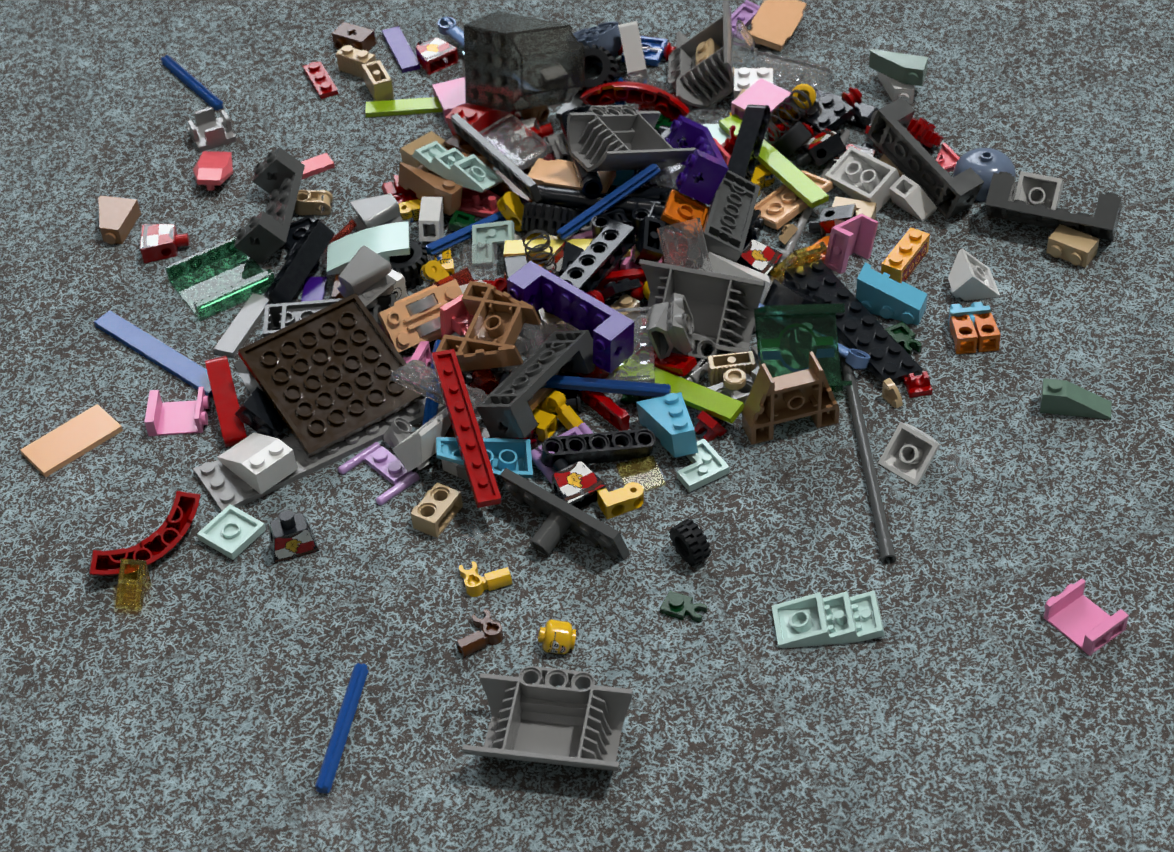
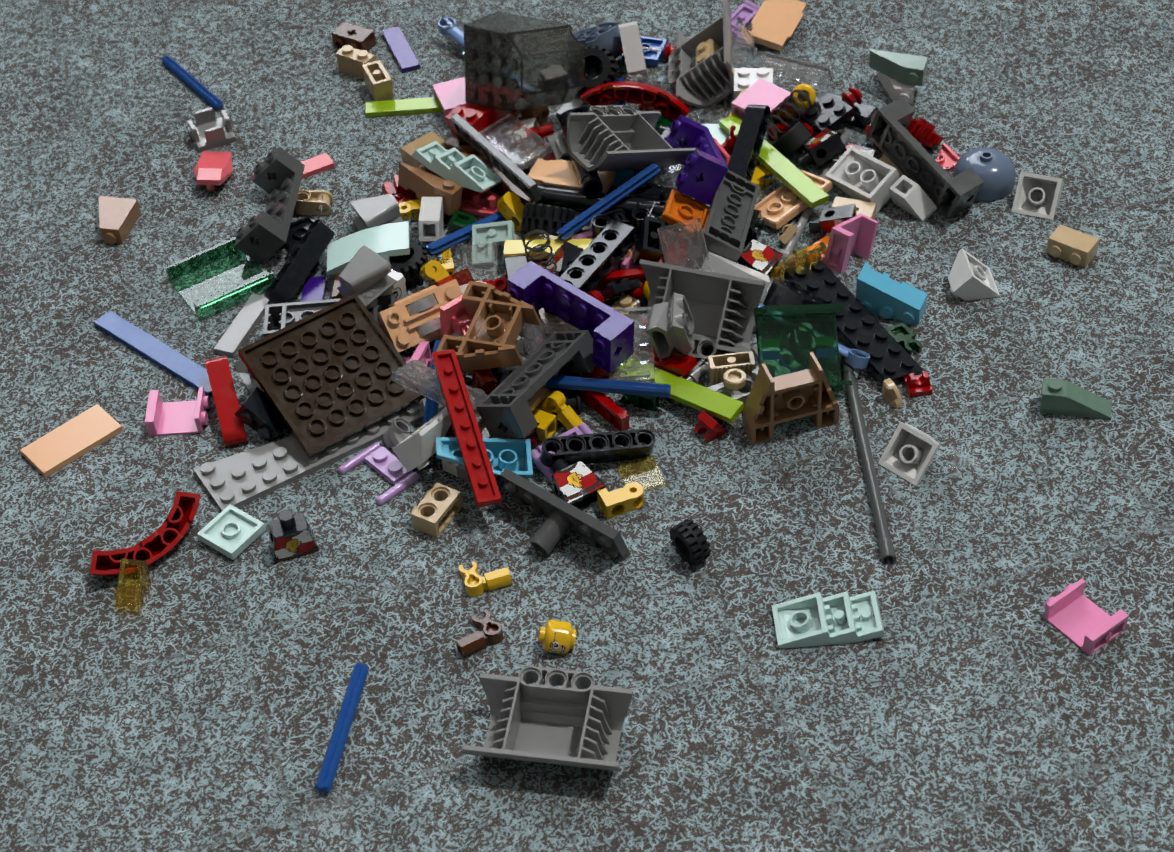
(161, 241): torso -> none
(260, 461): white slope -> none
(320, 80): plate -> none
(344, 231): clear red tile -> none
(436, 55): torso -> none
(669, 422): medium azure wedge -> none
(680, 605): plate -> none
(705, 468): light aqua plate -> none
(906, 255): light orange brick -> none
(973, 328): orange hips -> none
(1001, 204): dark grey plate -> none

